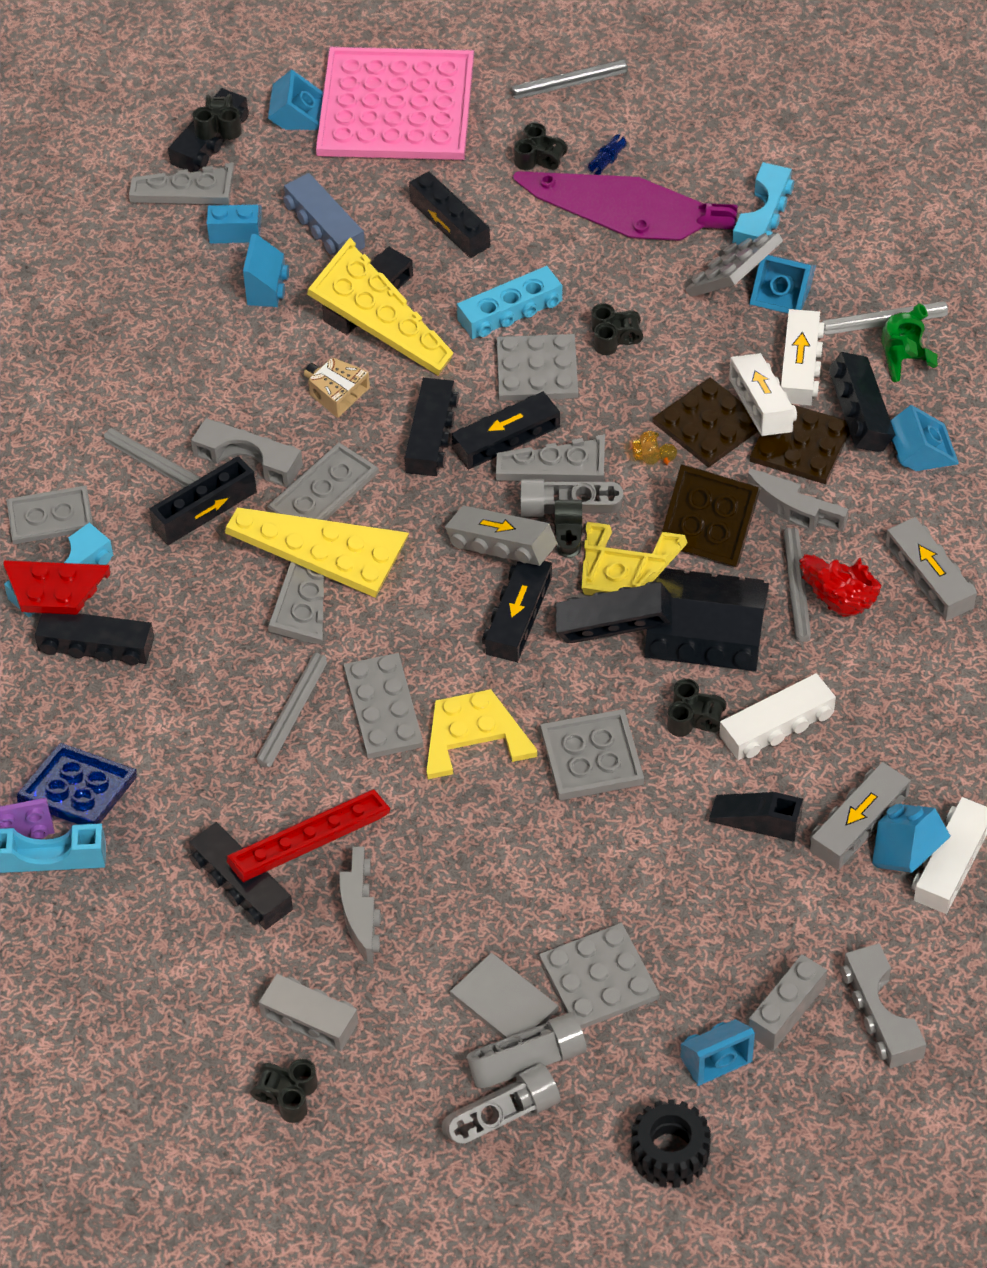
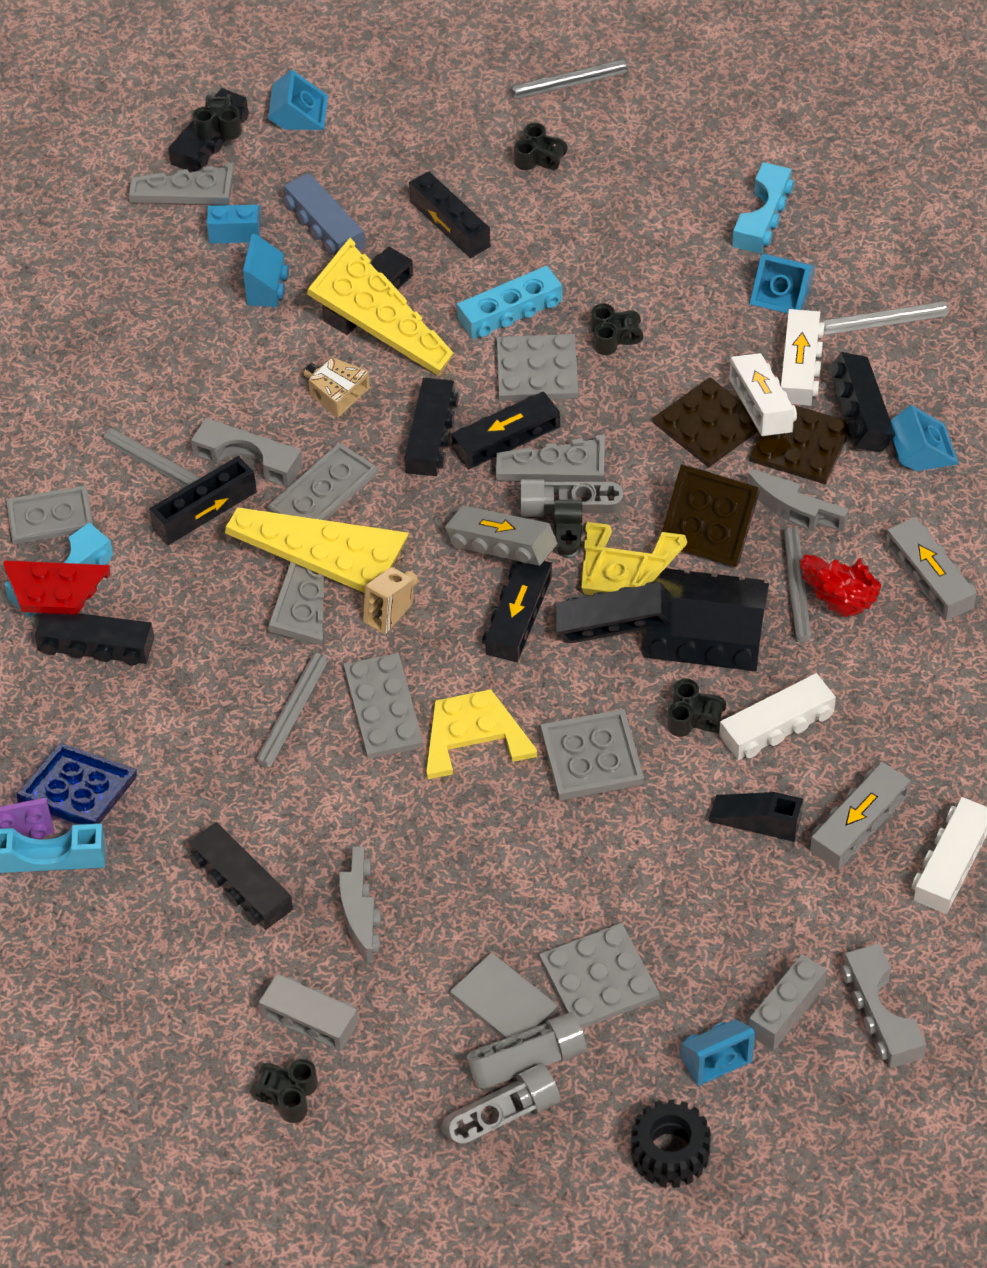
(307, 835): red tile -> none
(390, 593): none -> tan torso
(396, 103): bright pink plate -> none
(607, 154): clear blue pin -> none
(628, 204): magenta wing -> none
(647, 449): clear yellow animal -> none
(734, 264): light grey plate -> none
(902, 340): green piece -> none
(908, 837): dark azure slope -> none

